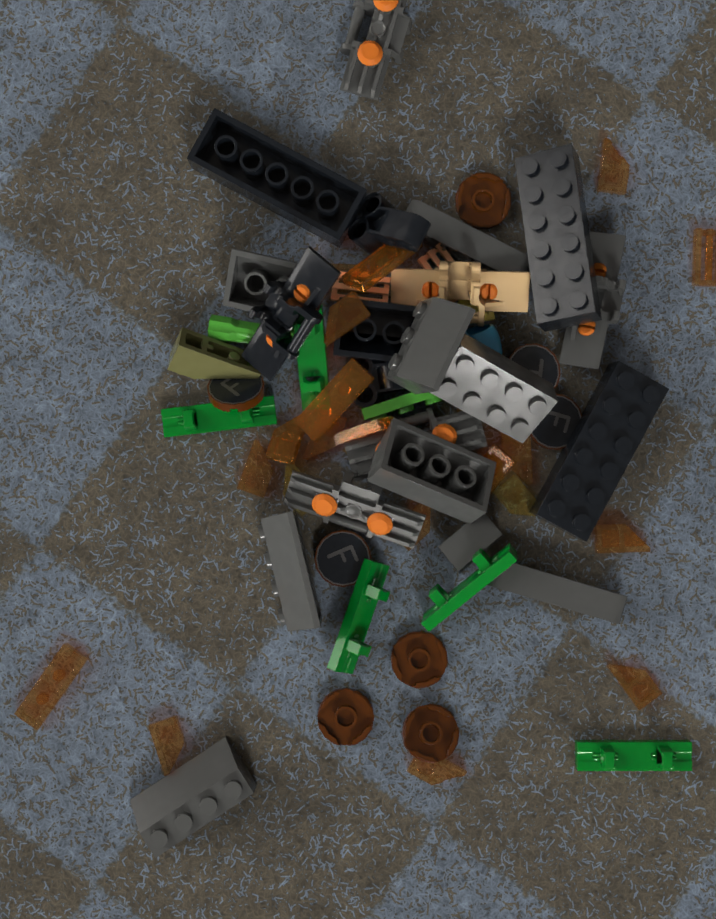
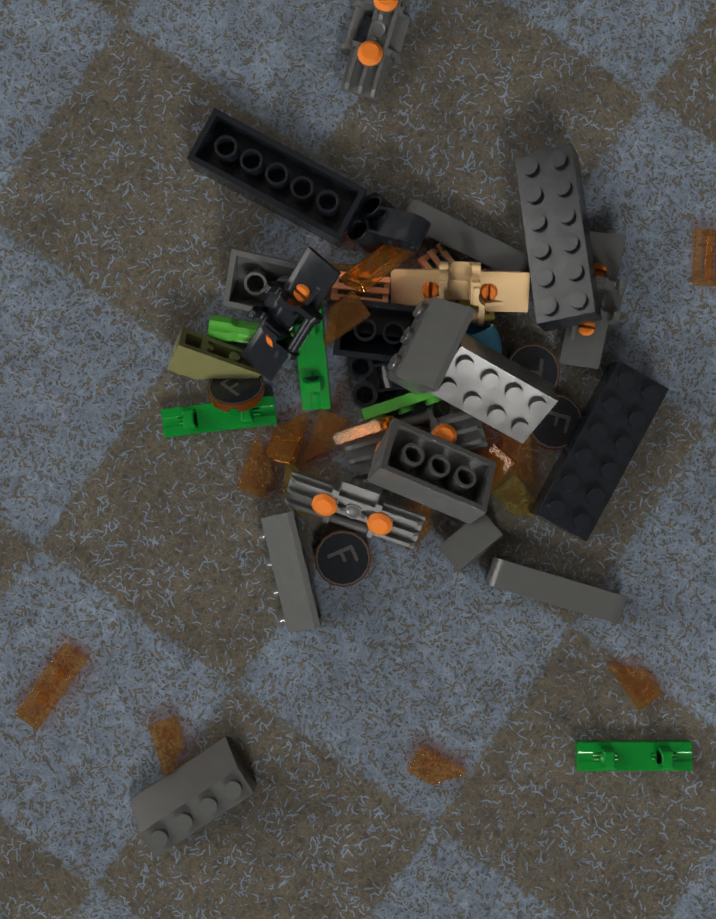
(334, 399): clear orange tile -> none
(350, 708): reddish brown tile -> none
(358, 616): green hinge -> none
(415, 649): reddish brown tile -> none
(430, 733): reddish brown tile -> none
(479, 209): reddish brown tile -> none
(487, 571): green hinge -> none
(612, 171): clear orange tile -> none
(617, 539): clear orange tile -> none

